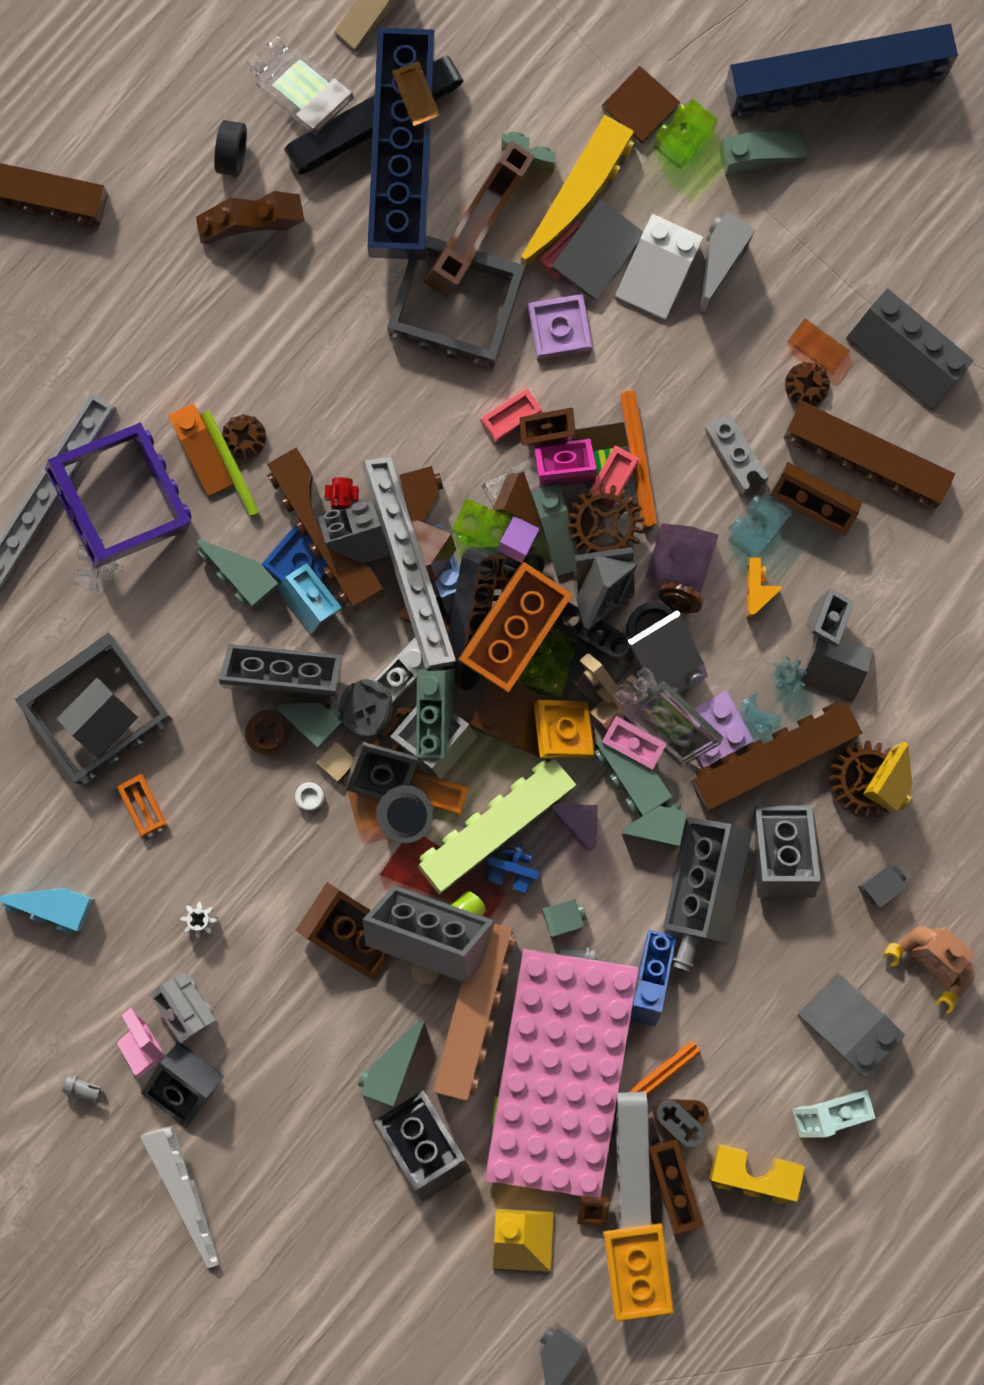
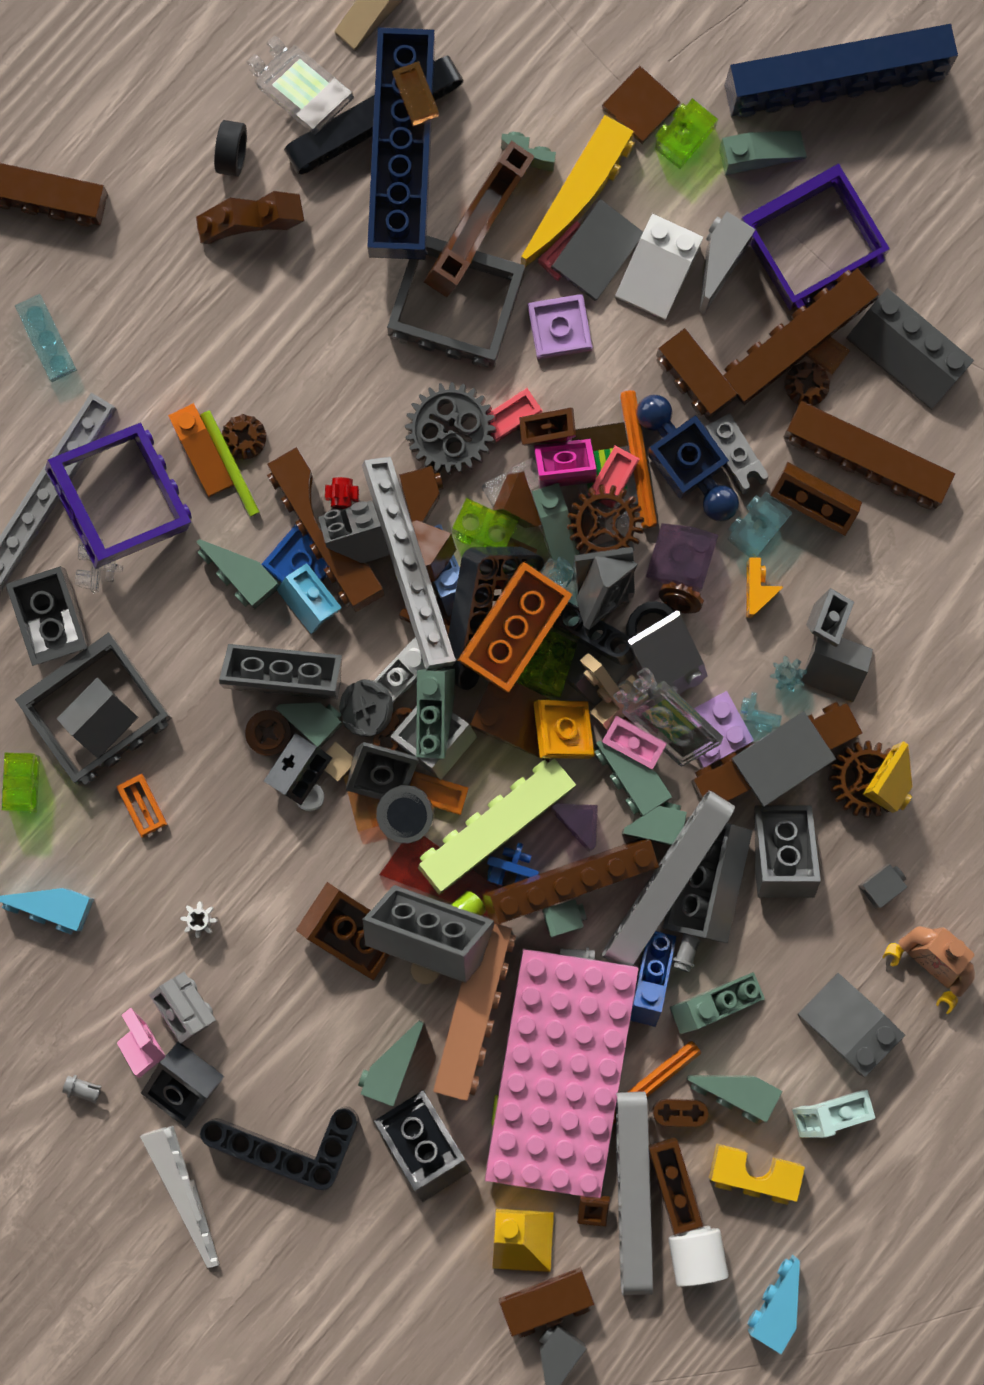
(20, 782): none -> clear neon green brick
(45, 338): none -> clear light blue plate
(47, 615): none -> dark grey slope
(285, 1152): none -> black beam
(298, 769): none -> black brick
(464, 407): none -> dark grey gear
(517, 539): medium lavender tile -> none
(546, 1303): none -> reddish brown brick
(558, 571): none -> clear light blue bracket
(570, 881): none -> reddish brown brick
(638, 1272): light orange tile -> none
(668, 880): none -> light grey beam
(684, 1118): dark grey beam -> none
(692, 439): none -> dark blue brick
(695, 374): none -> reddish brown brick
(698, 1256): none -> white piece
(716, 1003): none -> sand green slope
(744, 1091): none -> sand green slope
(778, 1315): none -> medium azure slope
(783, 758): none -> dark grey tile
(800, 336): none -> reddish brown brick
(831, 177): none -> dark purple window

